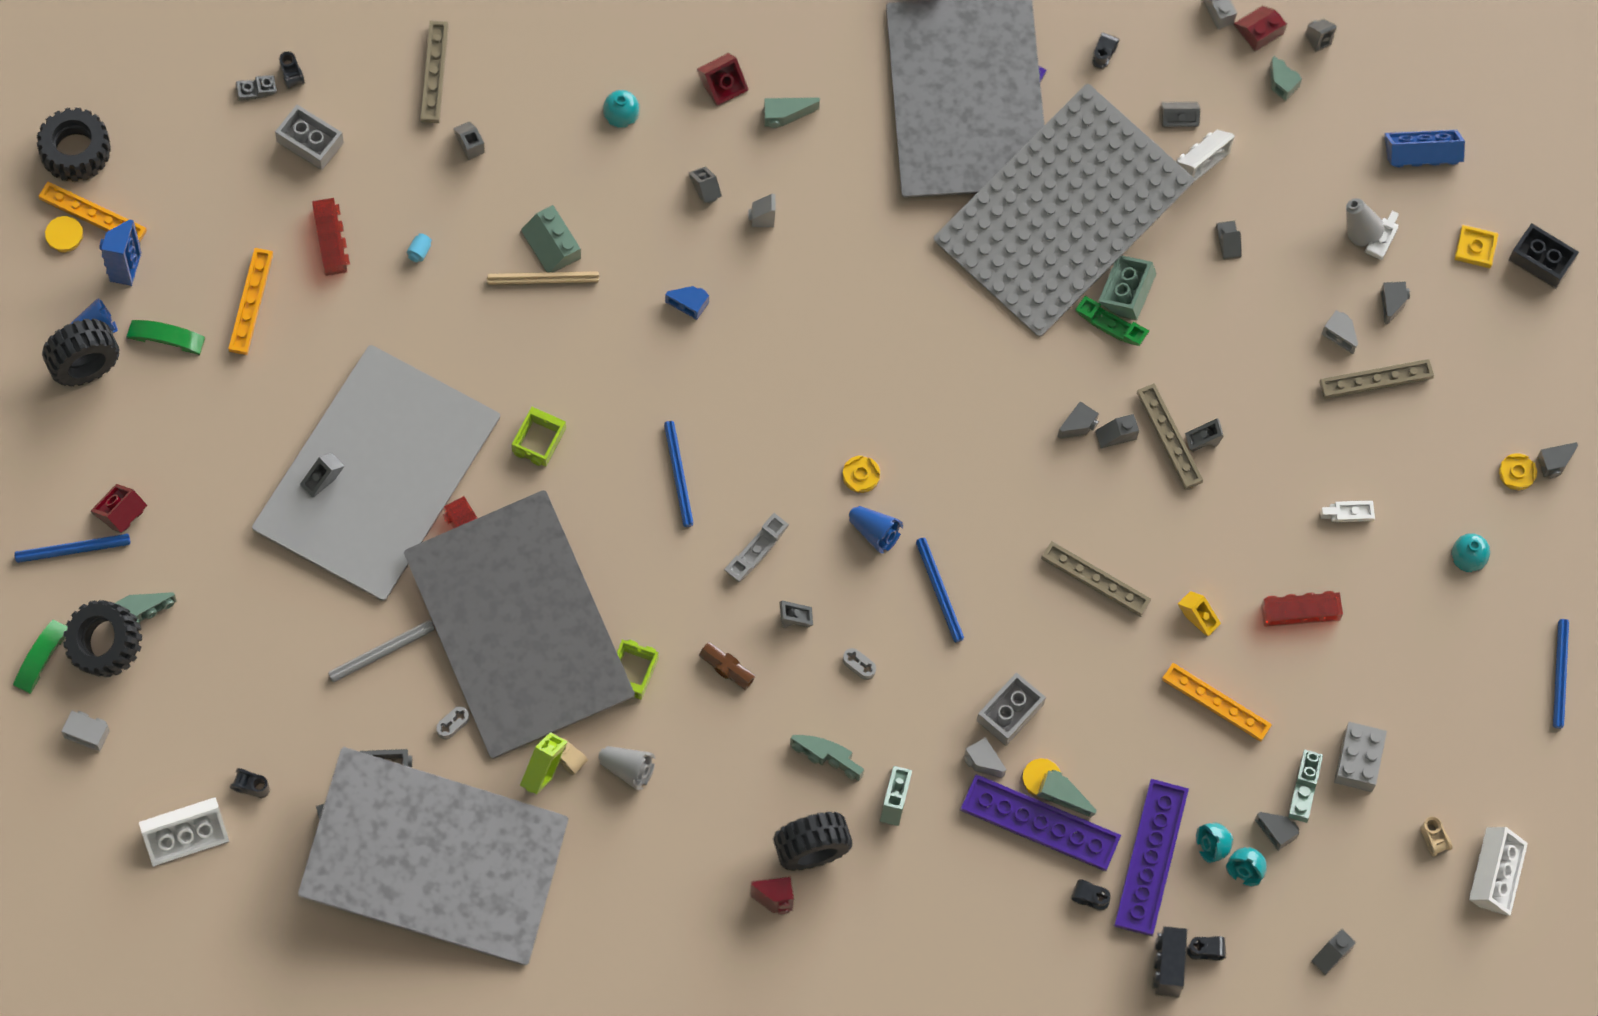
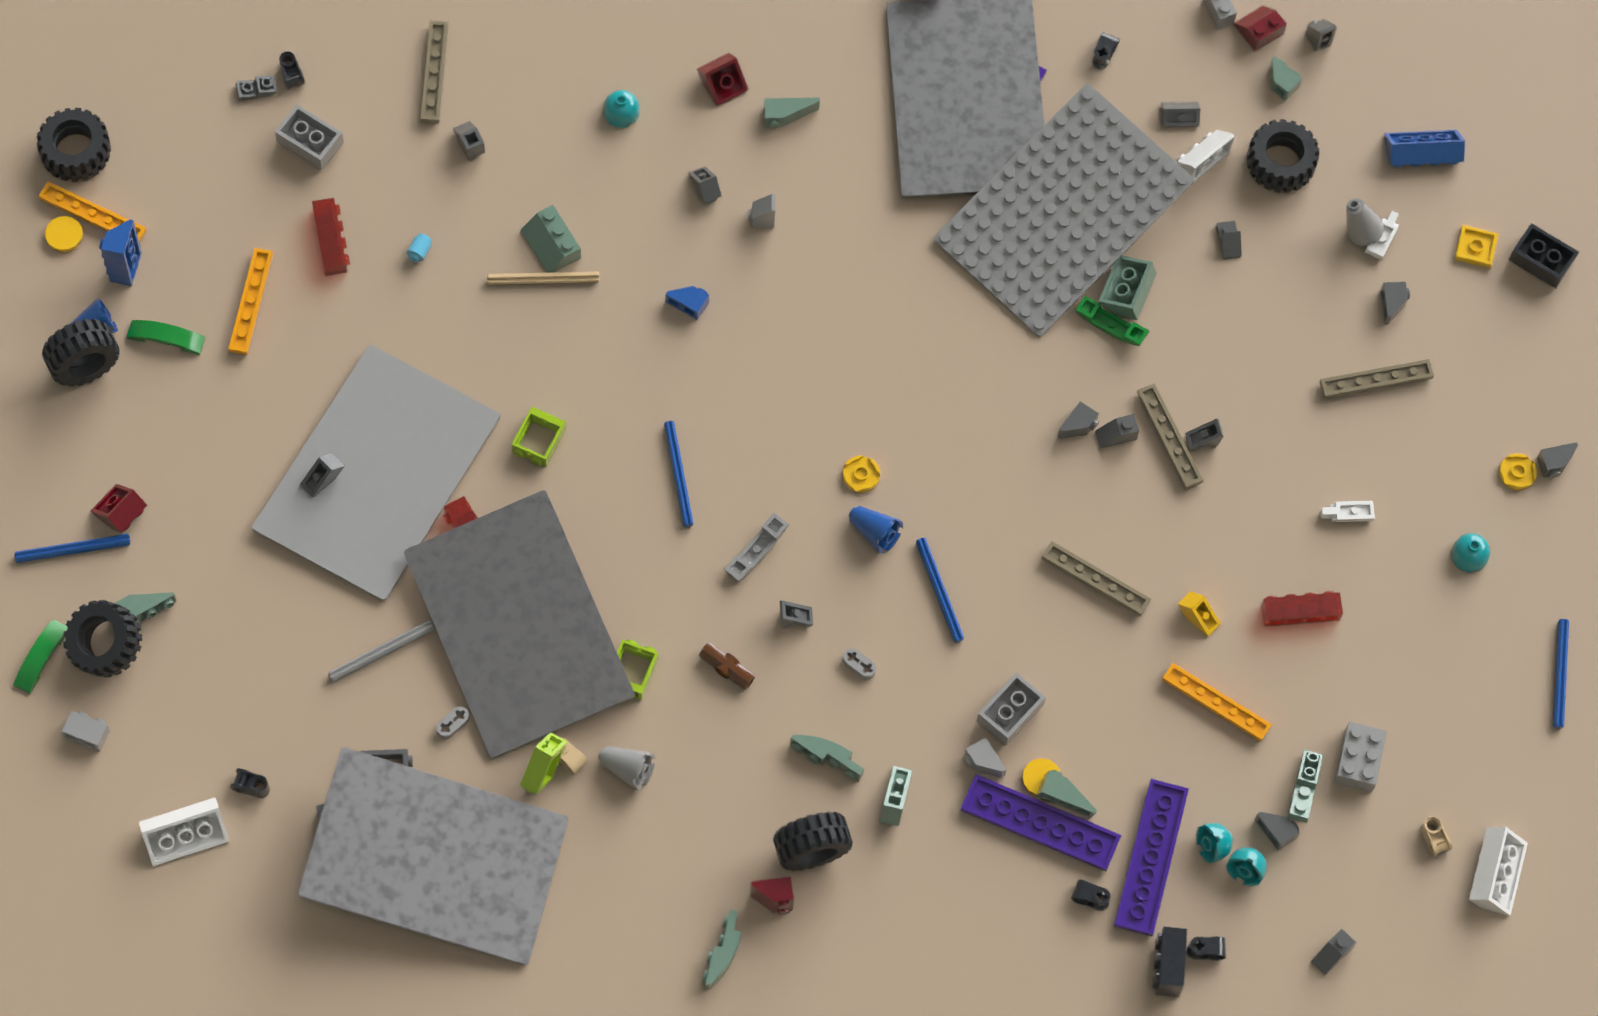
(723, 956): none -> sand green slope
(1290, 136): none -> black tyre
(1341, 331): light grey slope -> none

